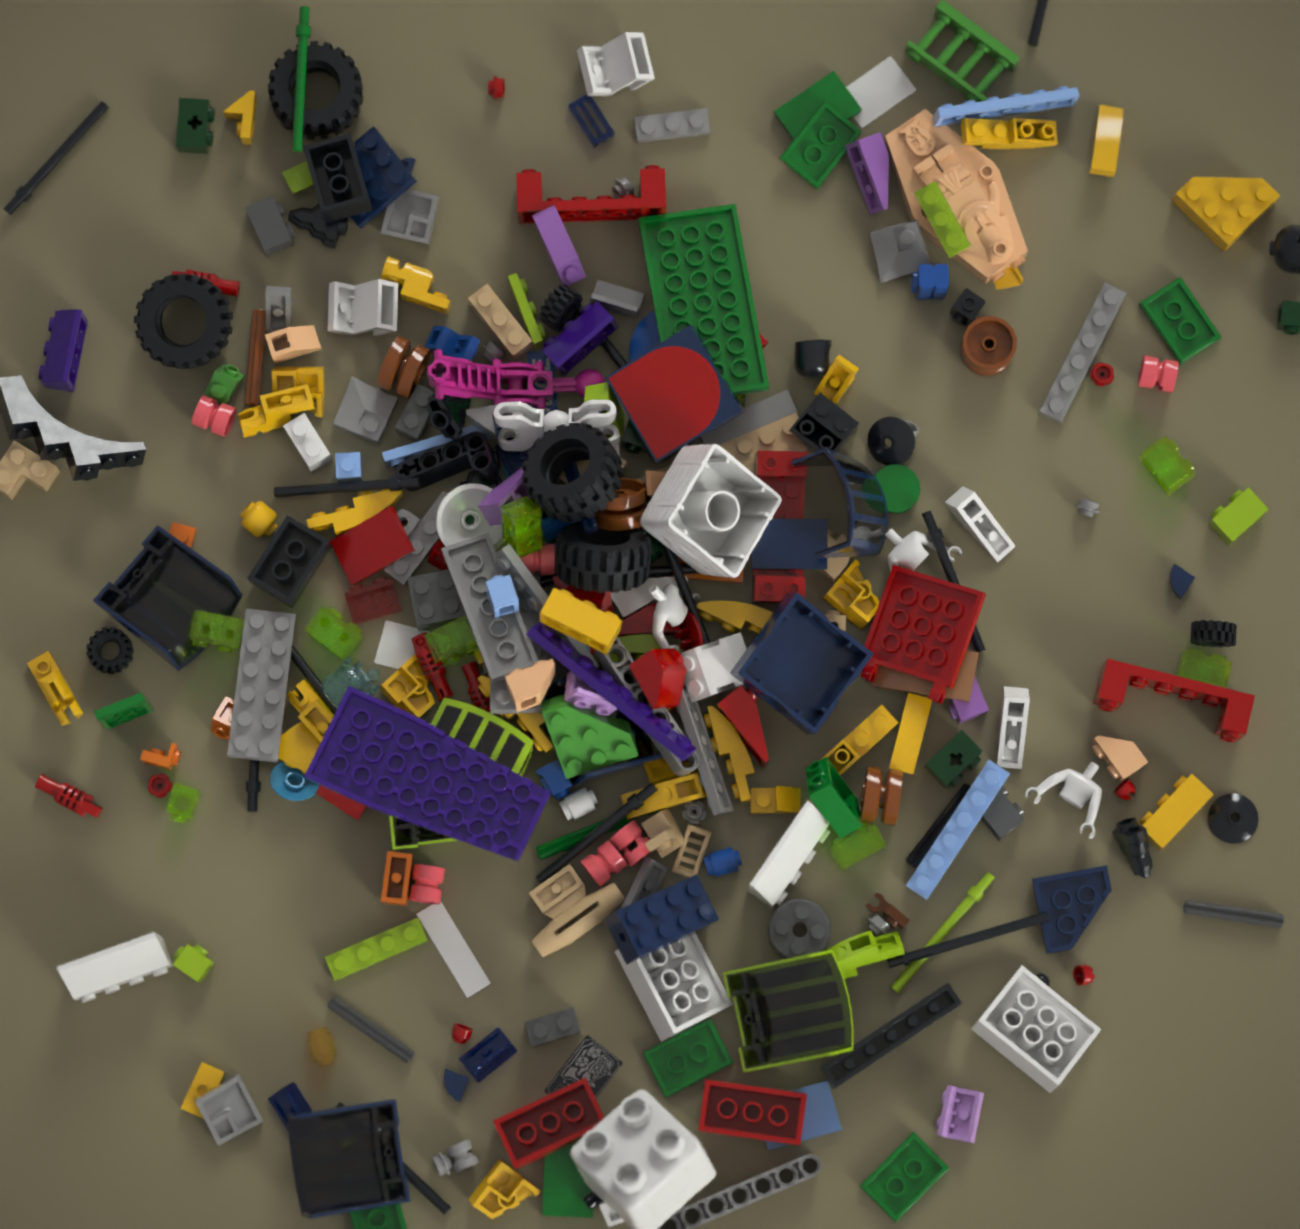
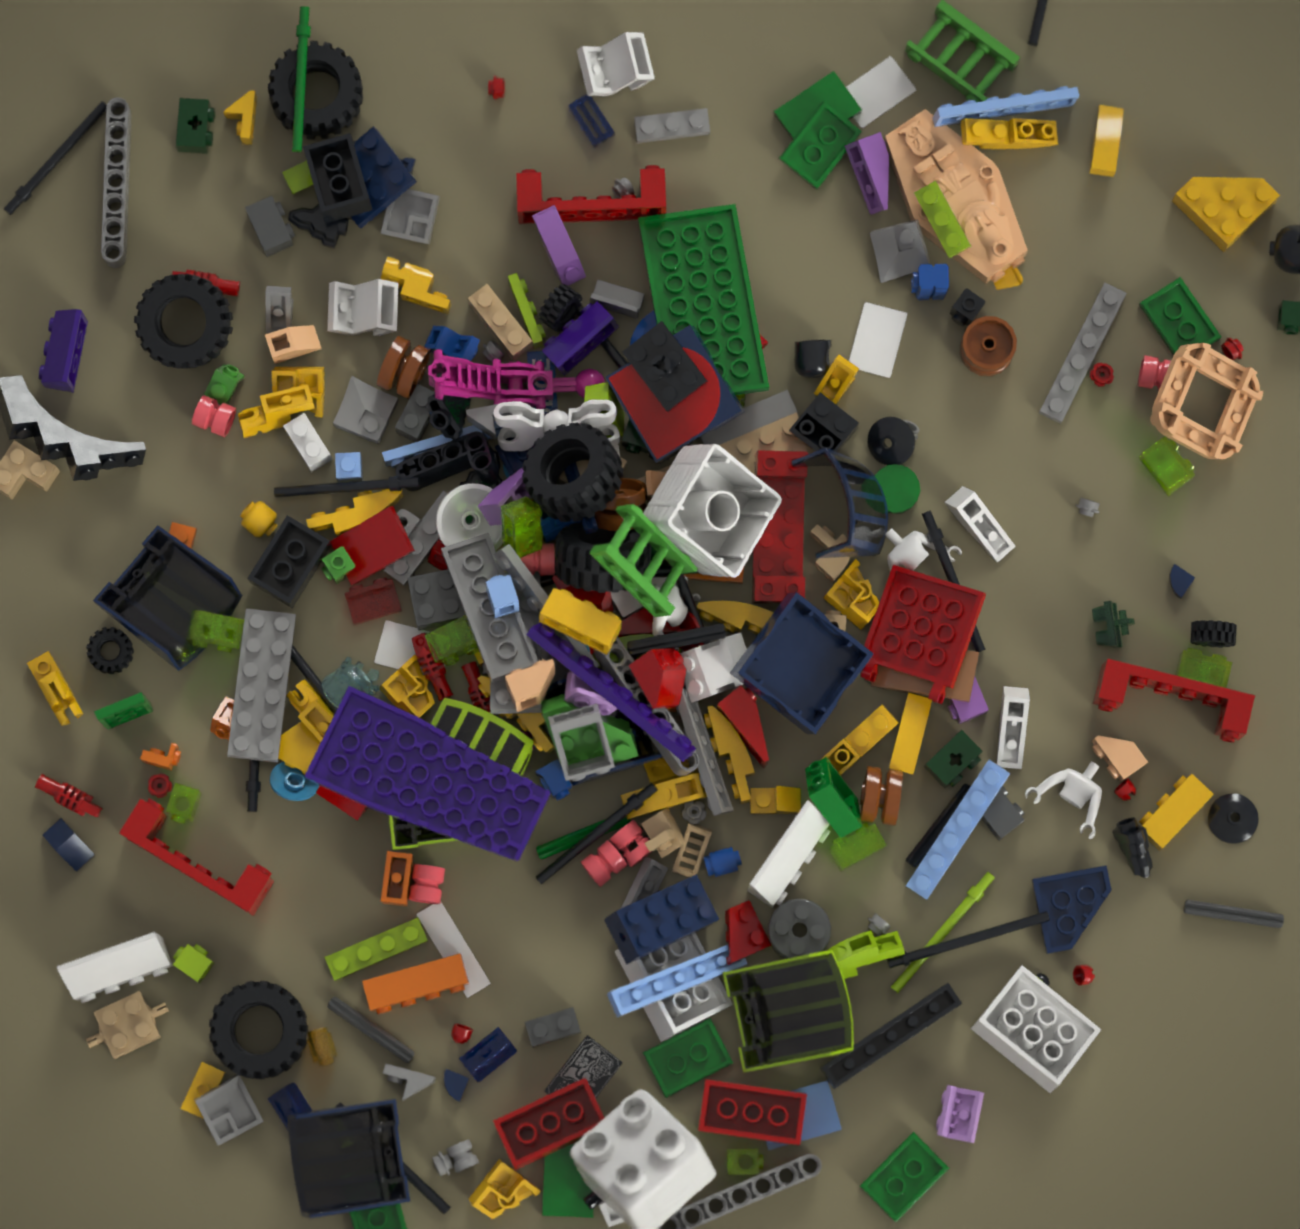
(68, 845): none -> dark blue slope
(111, 172): none -> light grey beam
(127, 1025): none -> tan plate
(142, 829): none -> red plate
(224, 1022): none -> black tyre
(255, 358): dark orange axle -> none
(334, 633): clear neon green brick -> none
(337, 565): none -> bright green bracket
(415, 1081): none -> light grey slope
(416, 982): none -> orange brick
(572, 911): tan plate -> none
(575, 719): none -> light grey window
(578, 803): white brick -> none
(625, 570): none -> bright green fence
(665, 366): none -> black plate
(672, 981): none -> light blue plate
(677, 639): none -> black axle
(732, 1162): none -> clear neon green brick
(744, 932): none -> red wing
(791, 545): dark blue tile -> none
(877, 339): none -> white sticker
(893, 916): reddish brown plate -> none
(1112, 635): none -> clear green hips
(1173, 390): none -> light nougat plate
(1232, 349): none -> red plate
(1238, 515): lime brick -> none

